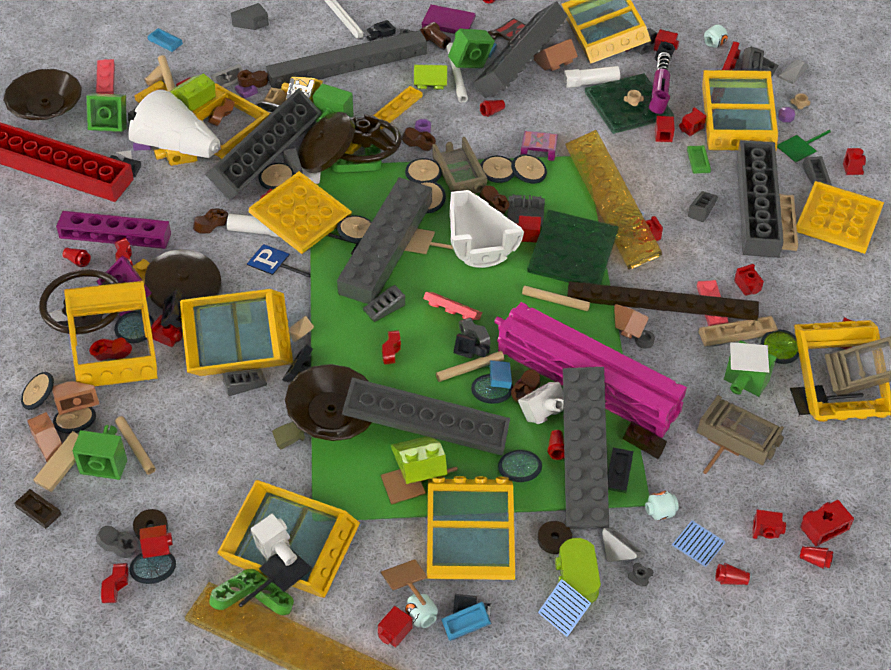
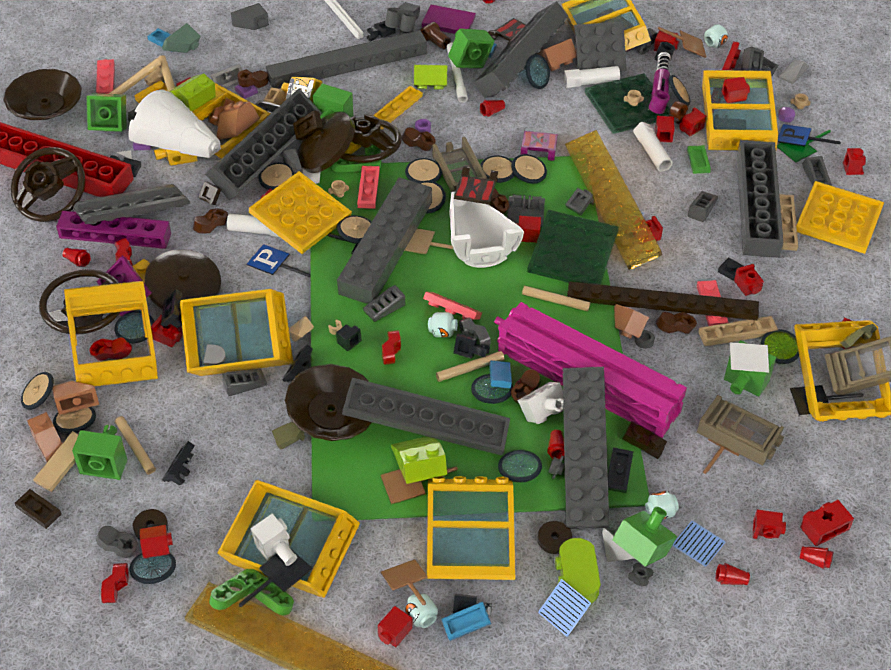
(53, 174): none -> dark brown piece
(130, 203): none -> dark grey plate
(137, 77): none -> tan piece
(177, 468): none -> black plate
(182, 40): none -> sand green slope
(209, 193): none -> plate
(214, 355): none -> light grey tile
(236, 119): none -> nougat slope
(307, 125): none -> dark brown plate
(338, 188): none -> tan plate
(346, 336): none -> black piece
(368, 187): none -> coral plate
(403, 17): none -> dark grey piece
(442, 324): none -> light aqua head
(475, 189): none -> dark brown flag
(537, 71): none -> clear light blue wheel
(556, 466): none -> dark grey plate
(579, 201): none -> dark grey bracket
(600, 45): none -> dark grey plate
(645, 536): none -> bright green brick
(653, 147): none -> white piece
(676, 322): none -> reddish brown piece
(678, 111): none -> reddish brown piece
(679, 90): none -> wheel
(689, 42): none -> medium nougat piece
(729, 267): none -> black plate
(735, 89): none -> red brick
(799, 135): none -> blue piece
(864, 332): none -> olive slope

